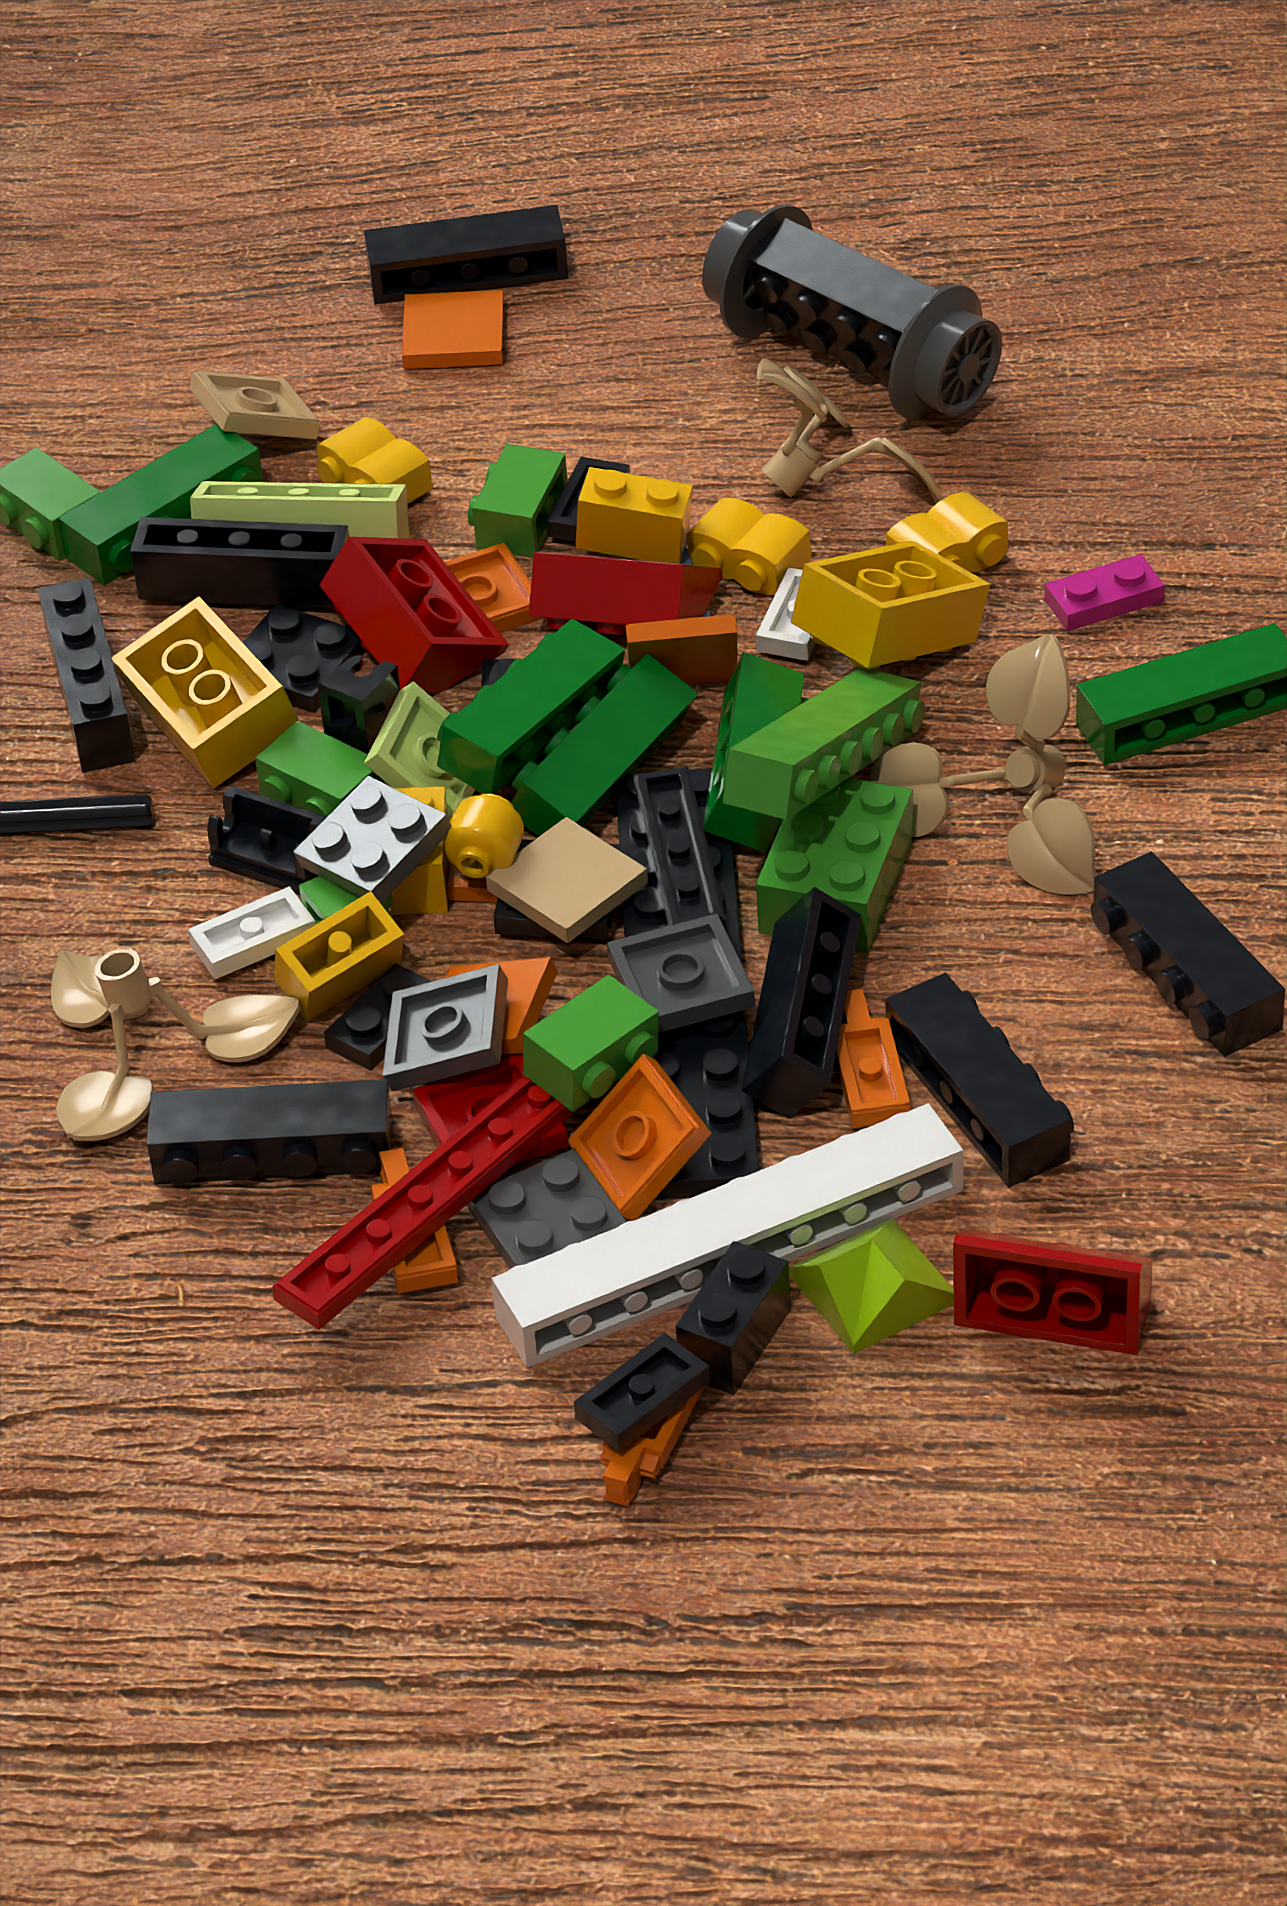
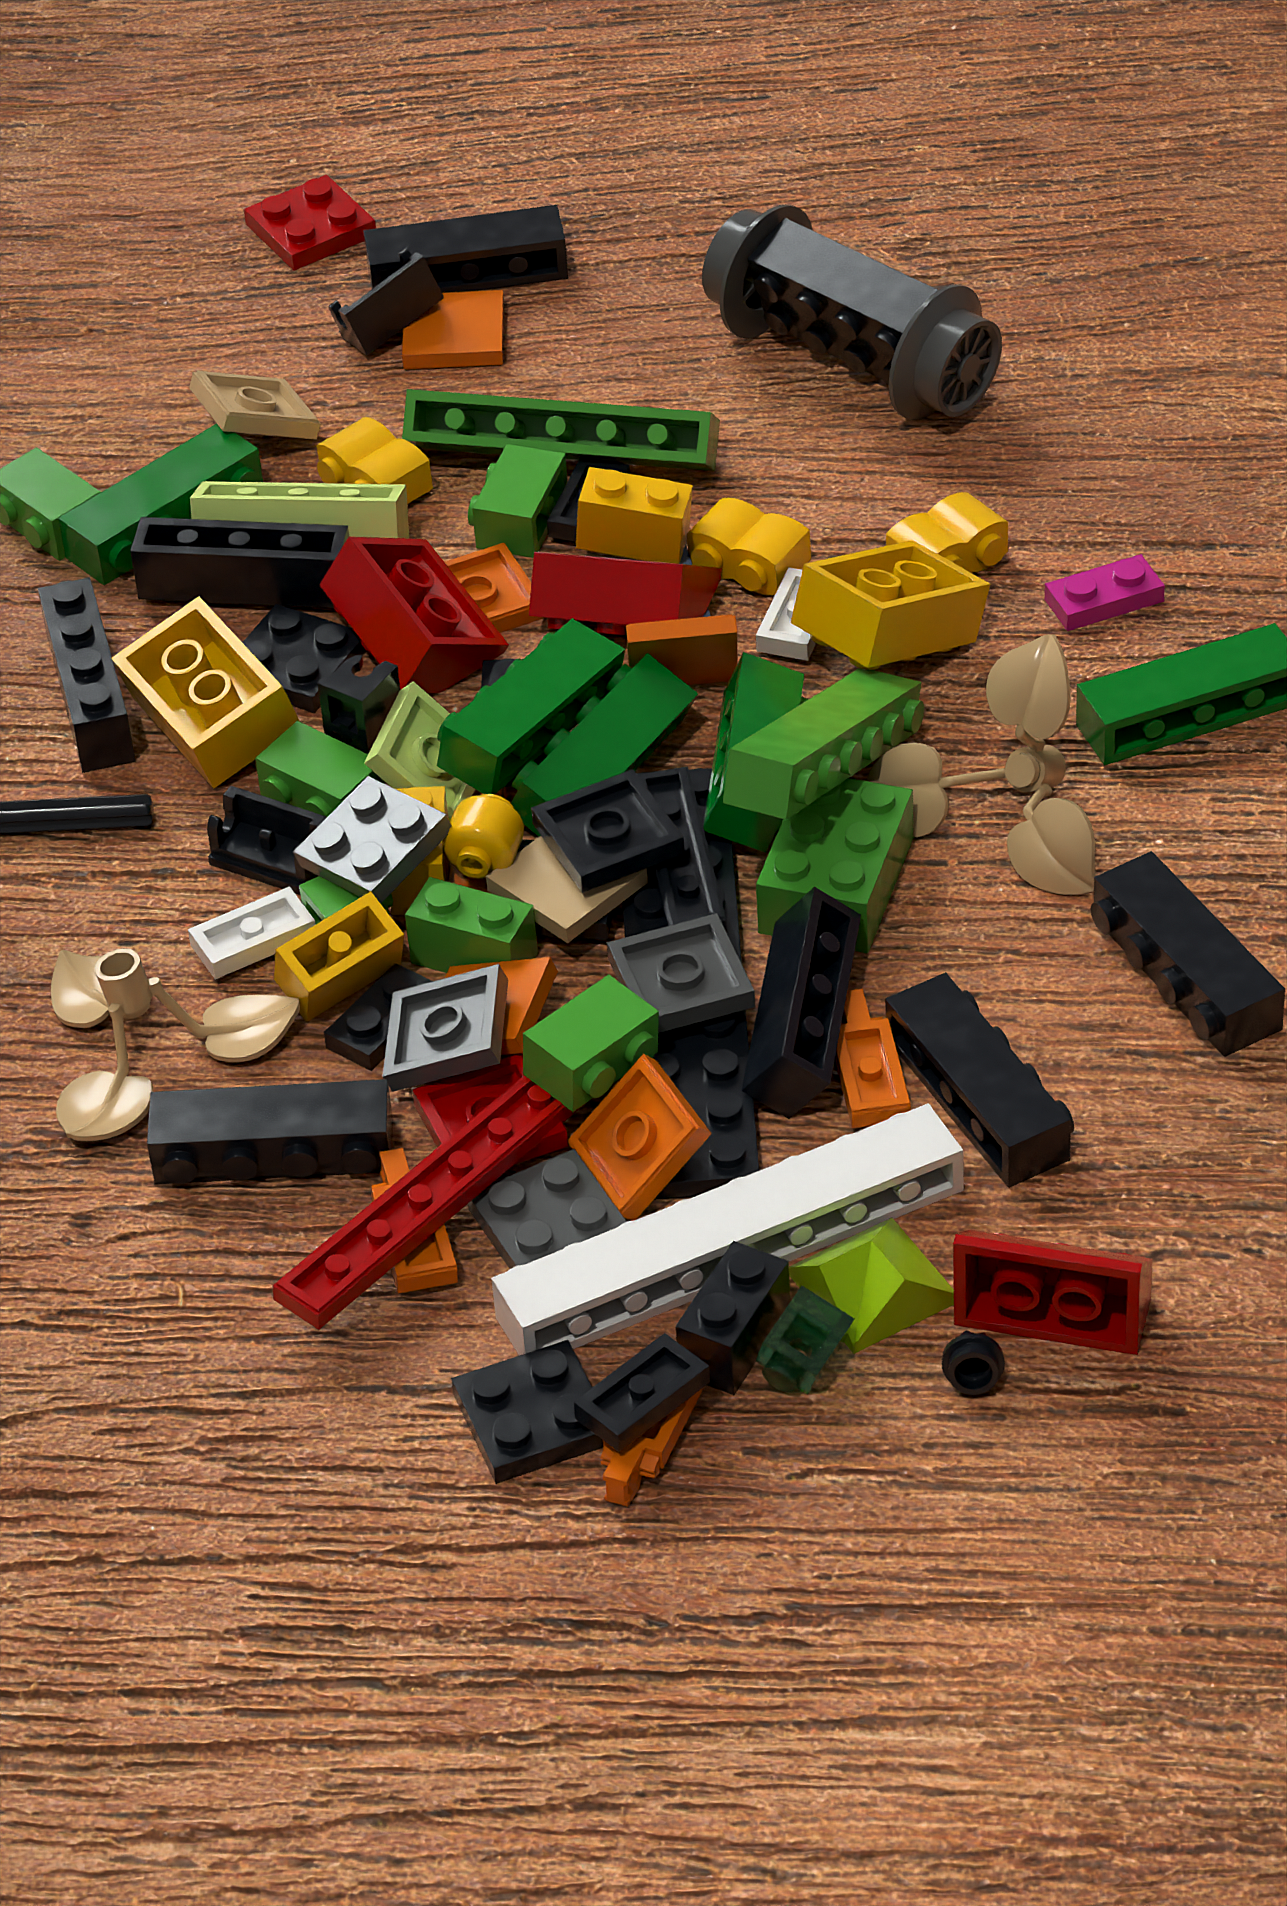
(309, 222): none -> red plate
(388, 305): none -> black hinge
(467, 927): none -> bright green brick
(526, 1411): none -> black plate
(575, 428): none -> bright green brick
(607, 830): none -> black plate
(797, 458): tan plant -> none
(807, 1325): none -> clear green brick
(973, 1363): none -> black plate

